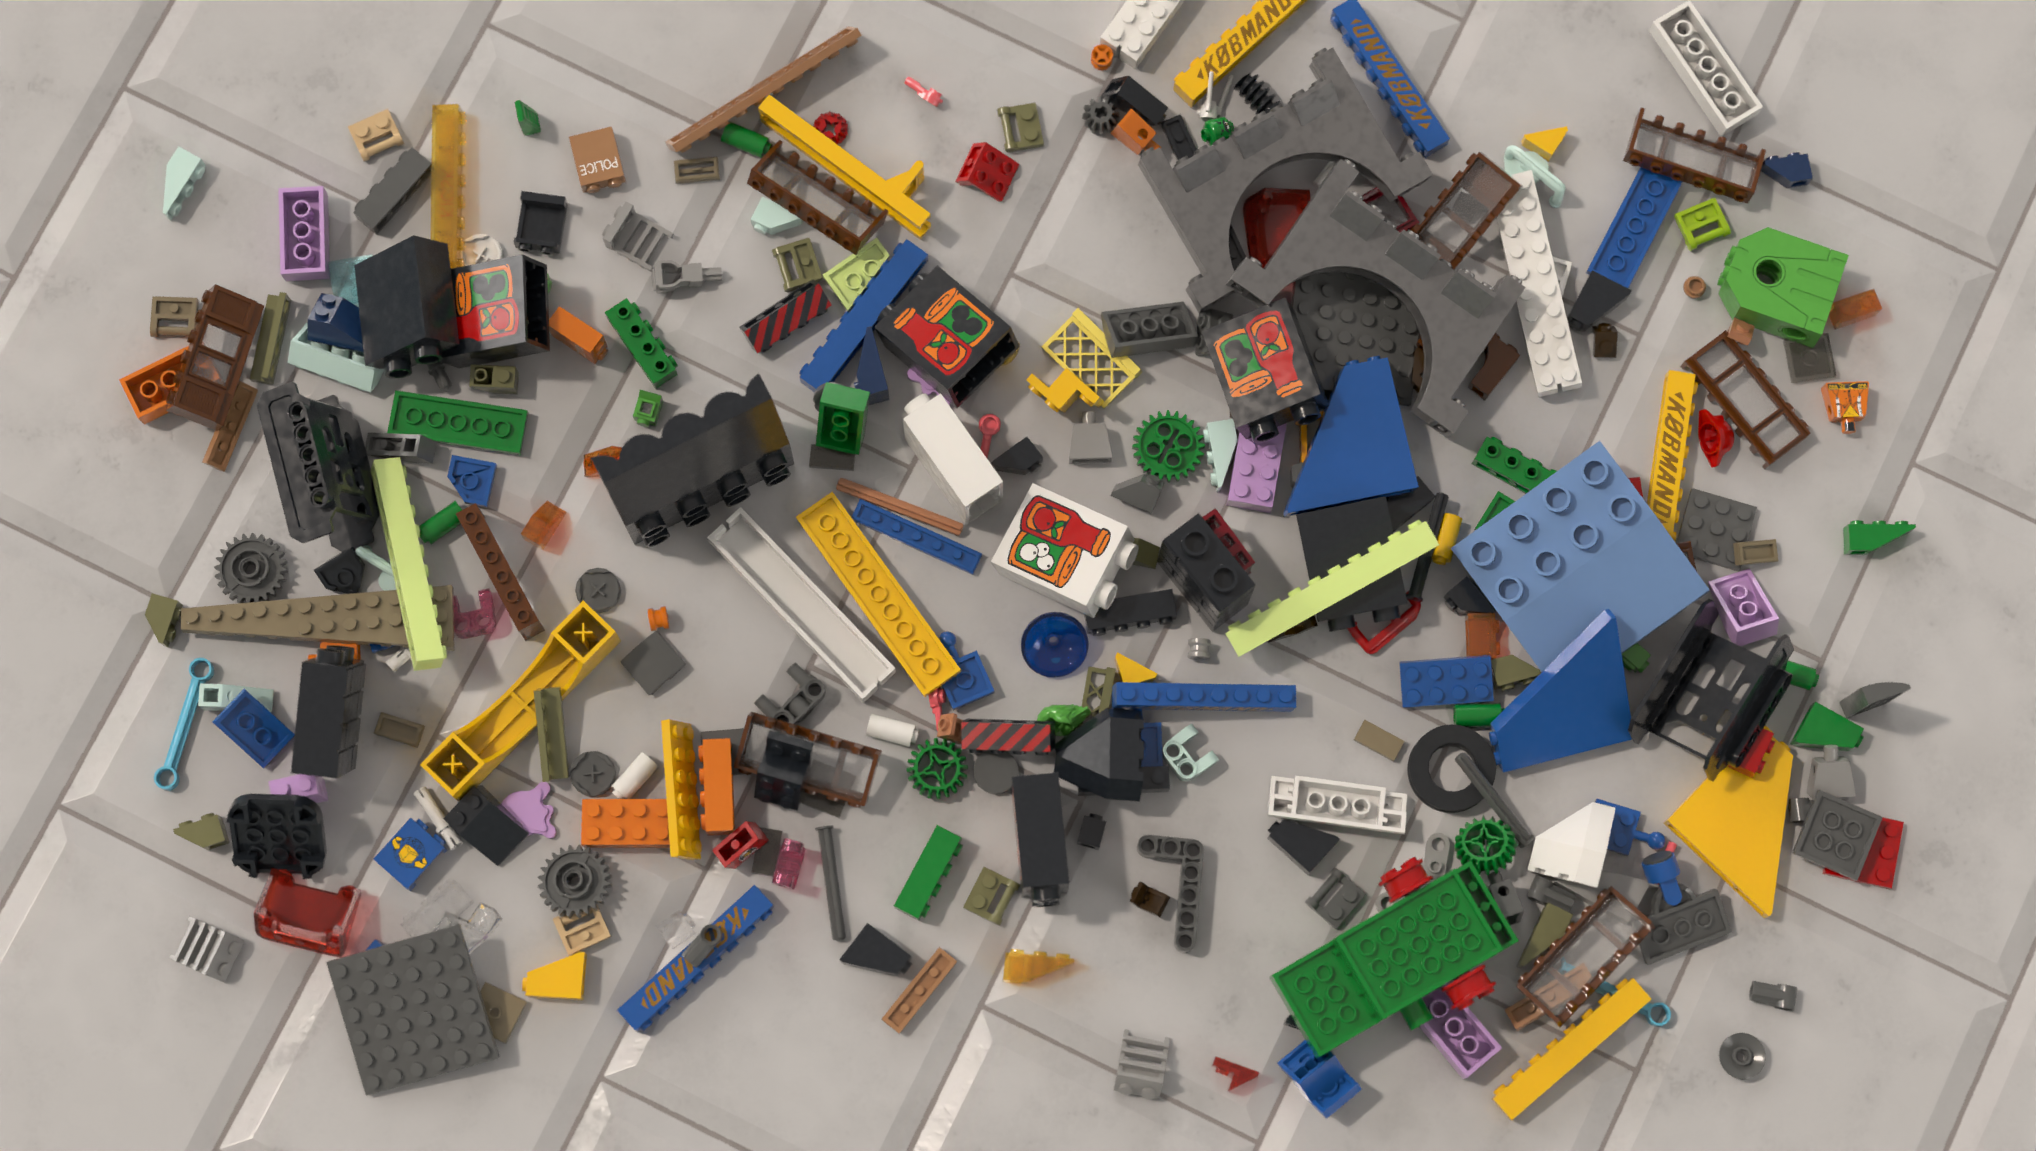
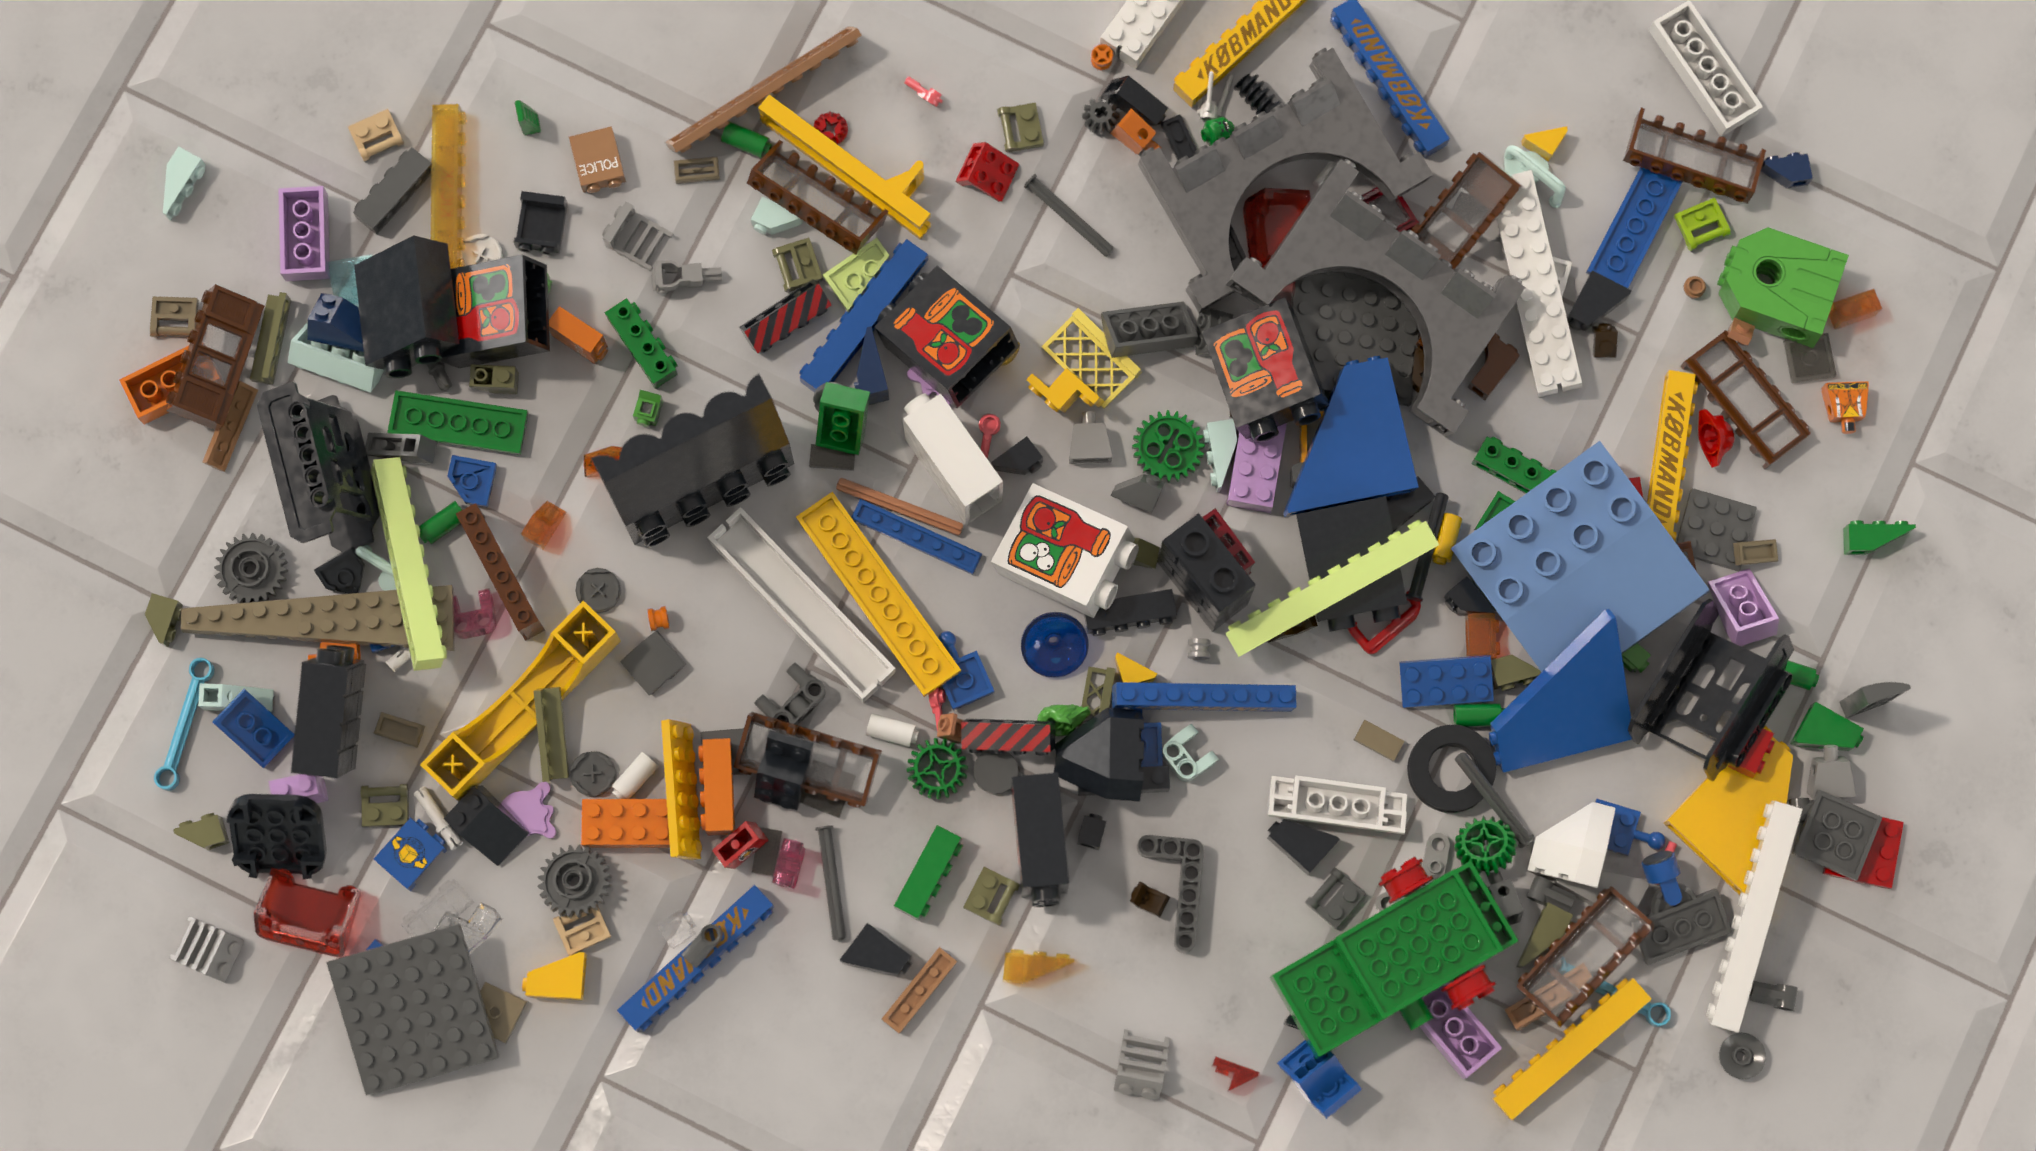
(388, 812): none -> olive plate
(1069, 215): none -> dark grey axle
(1754, 916): none -> white piece

